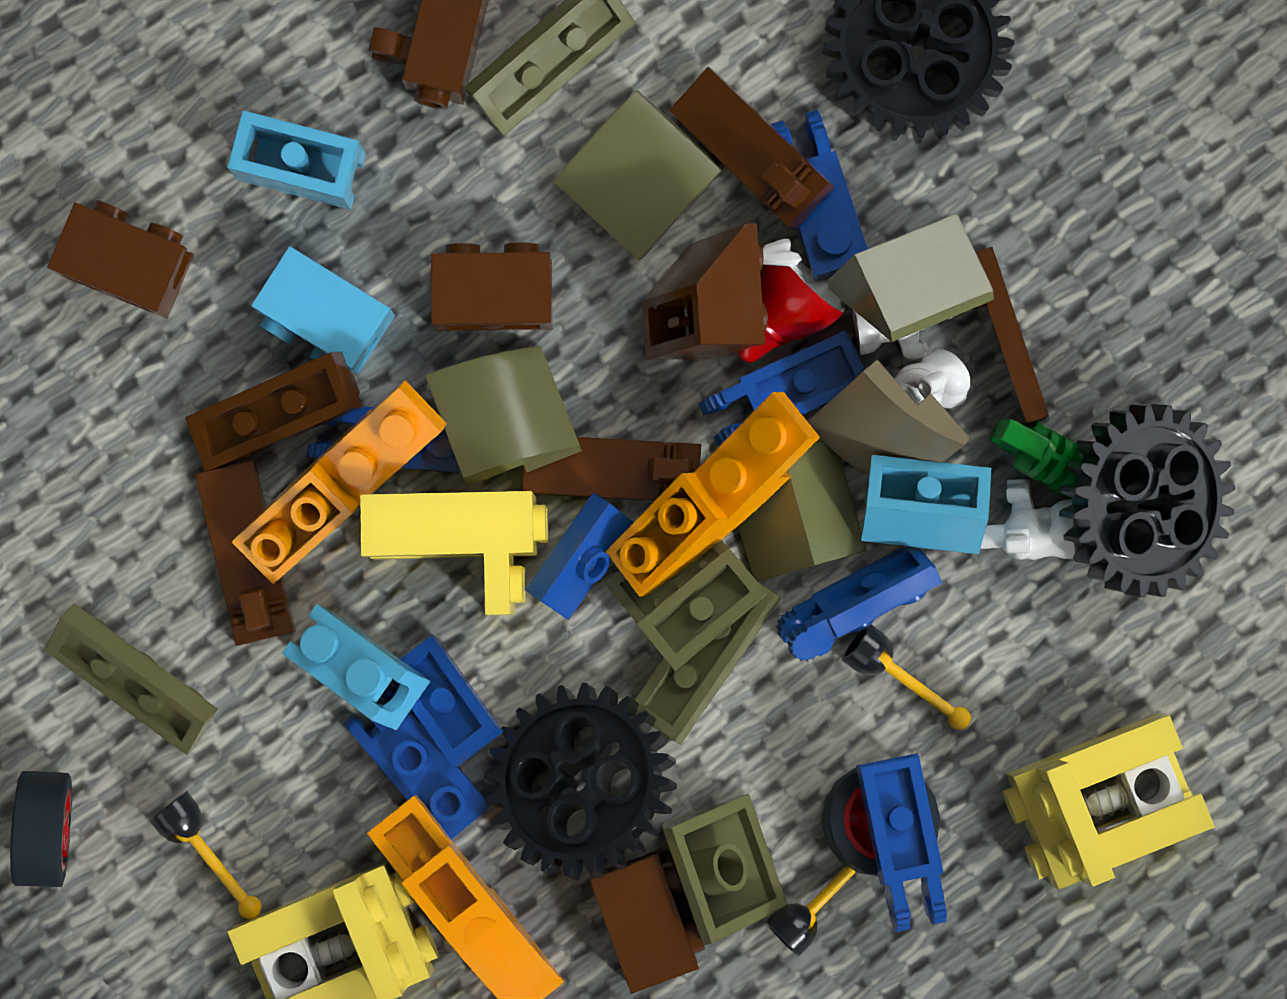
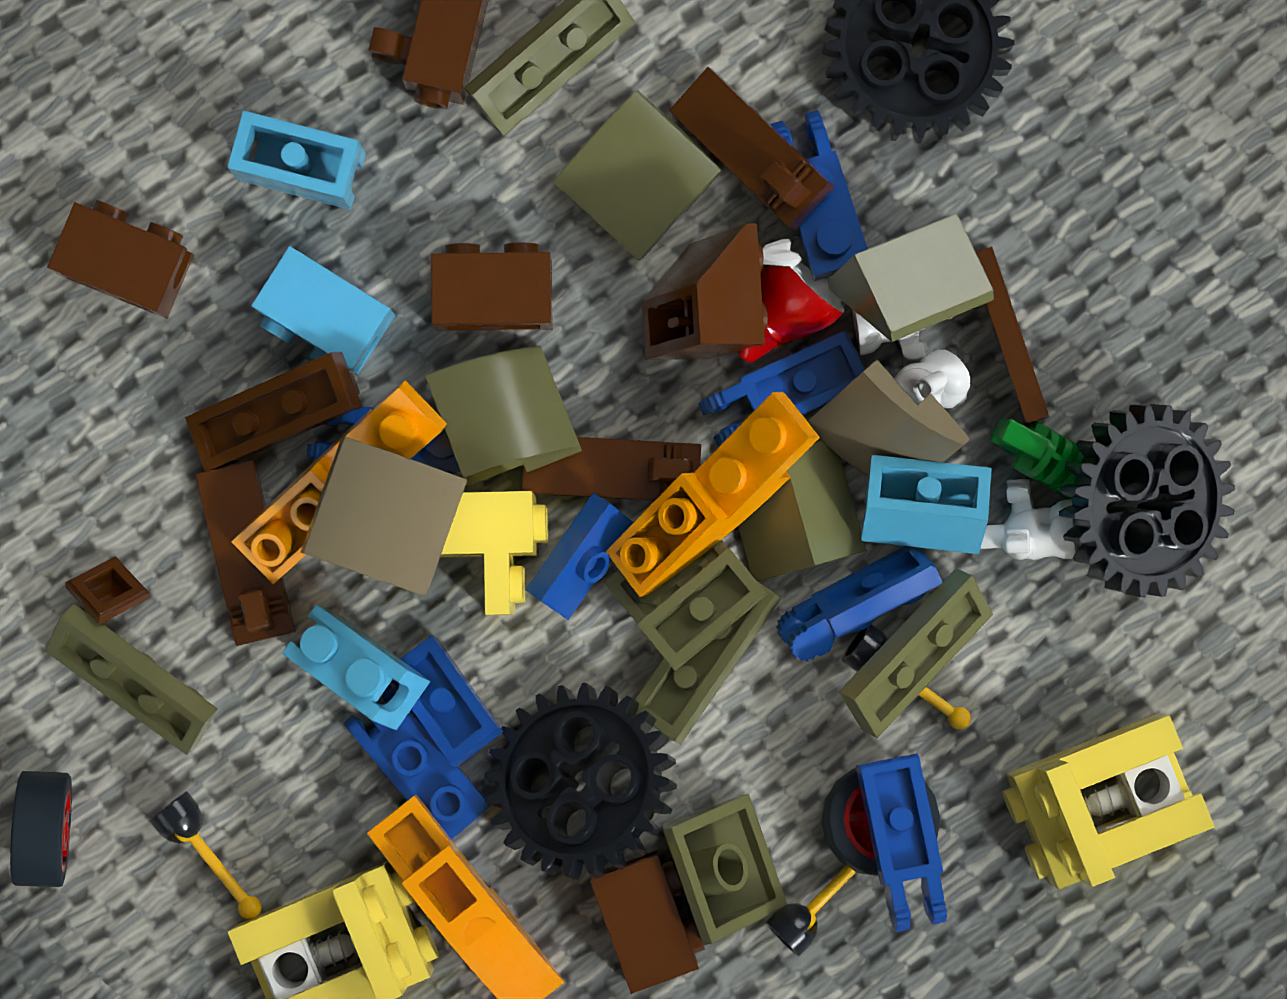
(107, 590): none -> reddish brown slope
(384, 516): none -> dark tan slope
(916, 653): none -> olive plate

